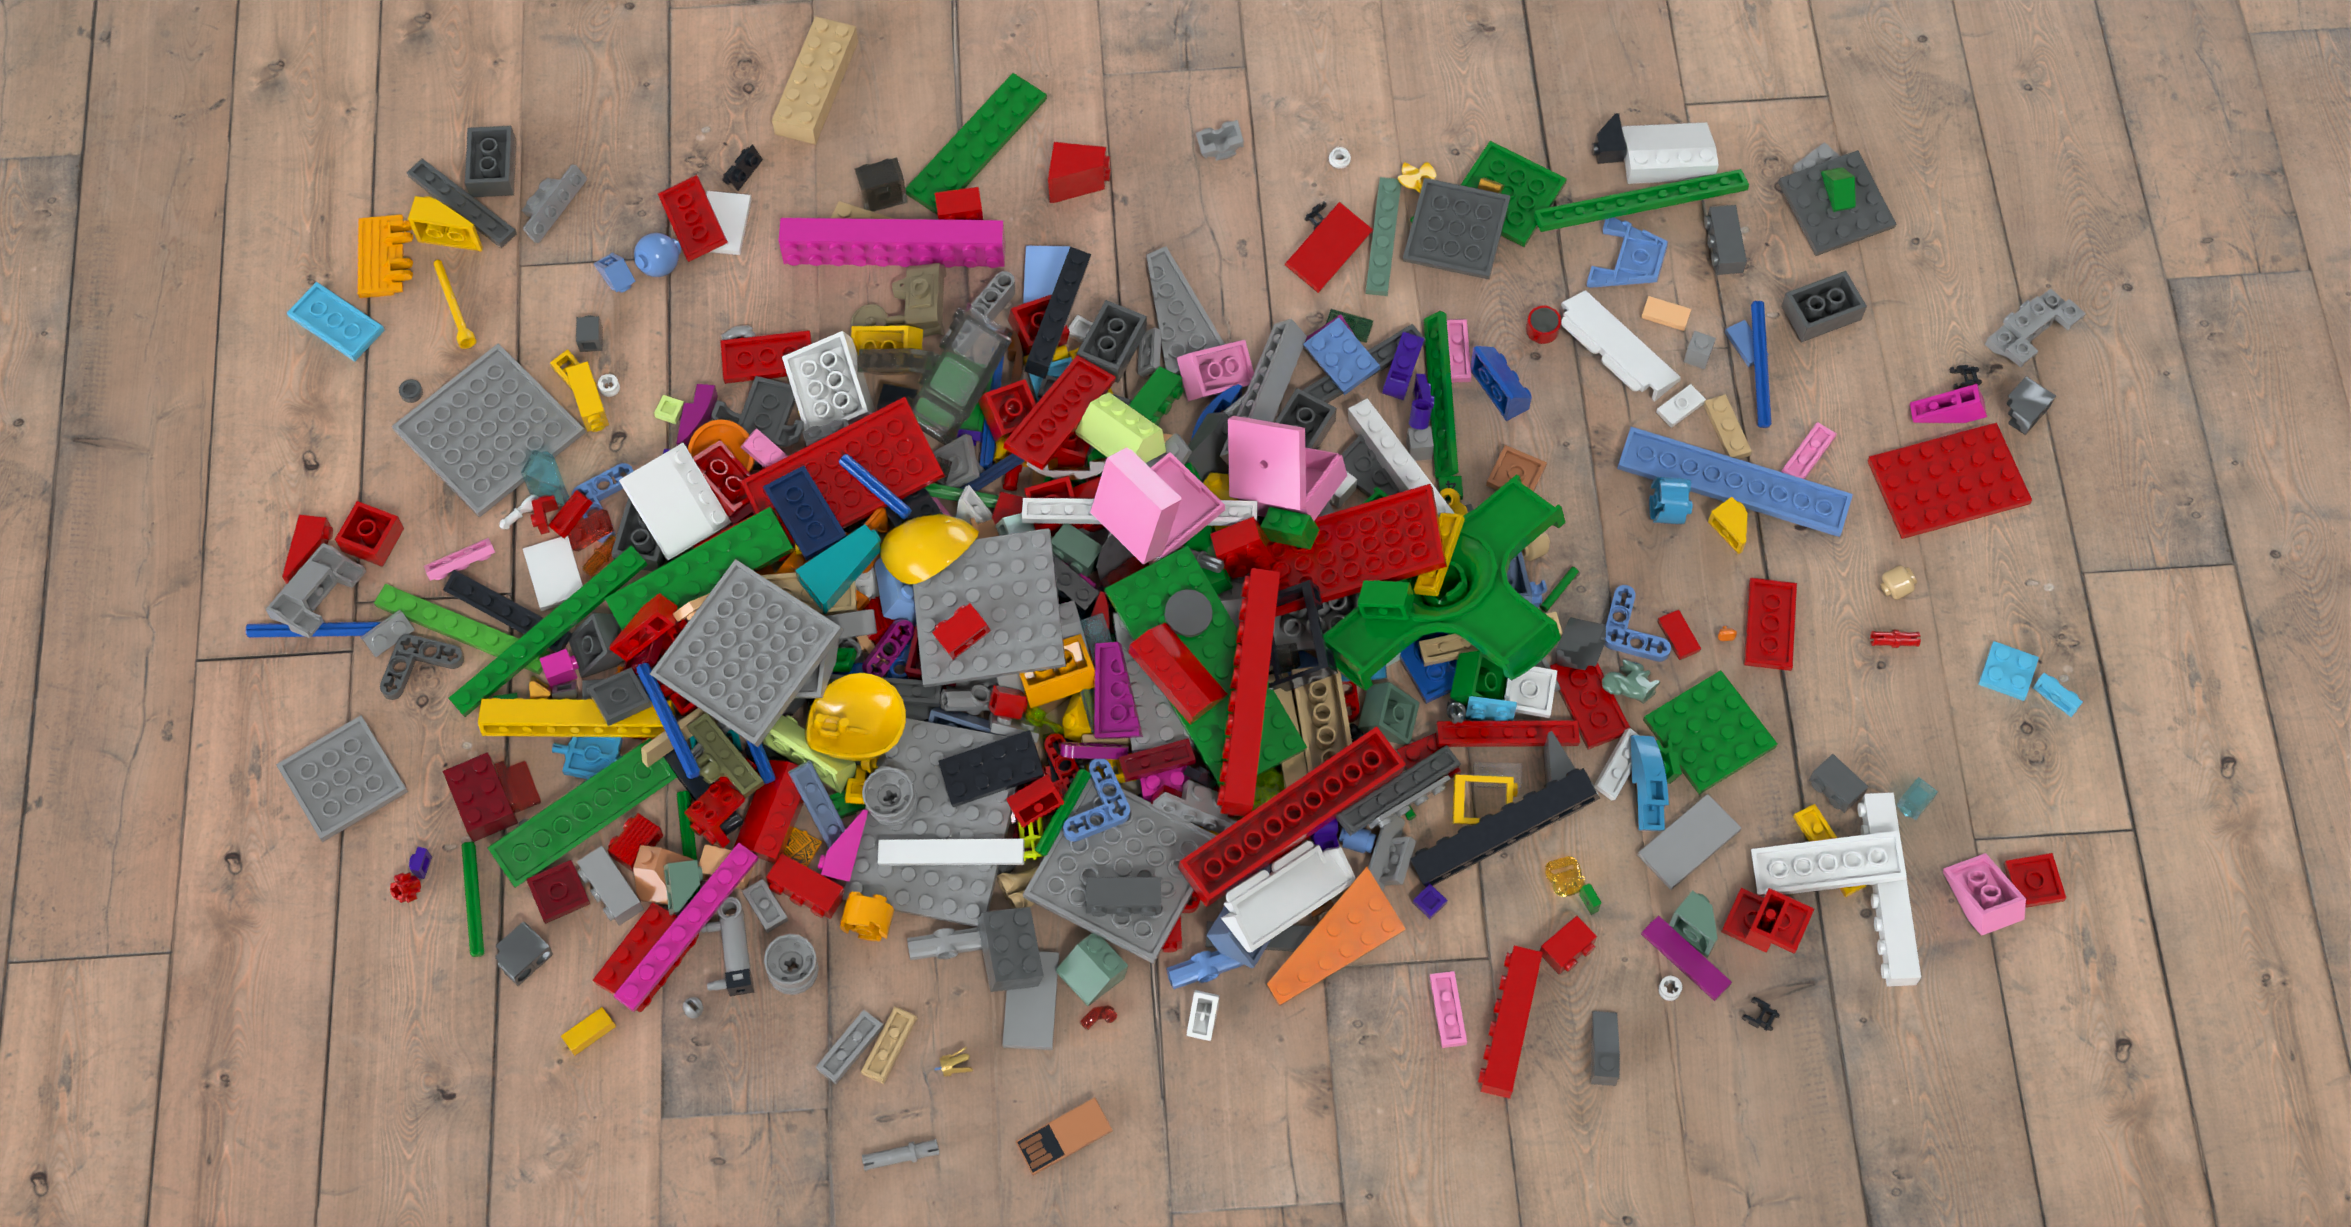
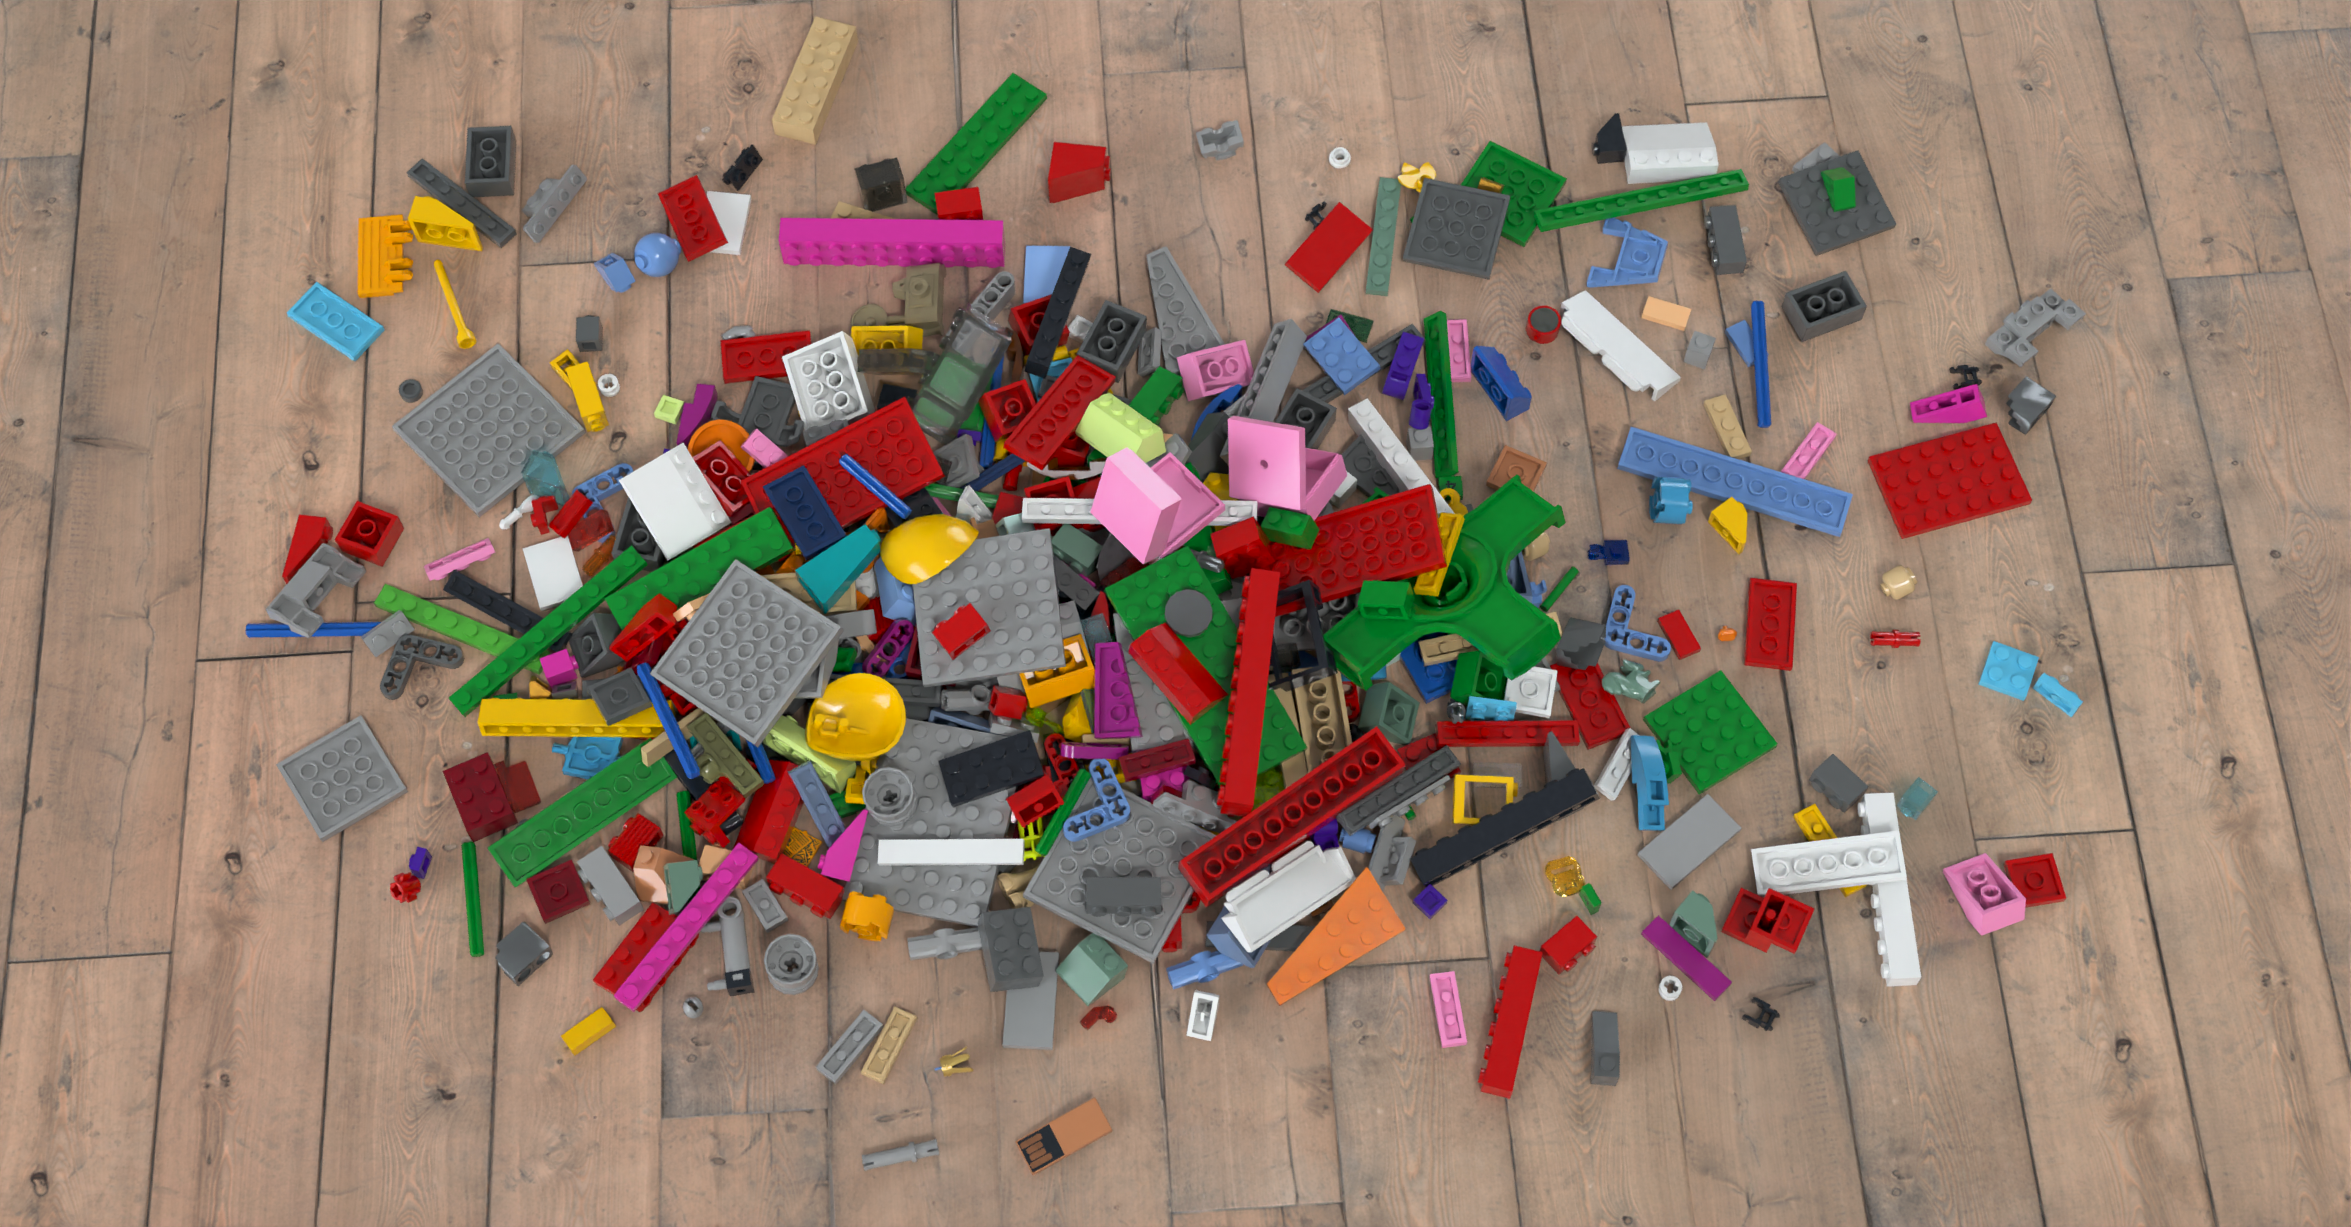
(1613, 551): none -> clear blue plate
(1680, 406): white plate -> none

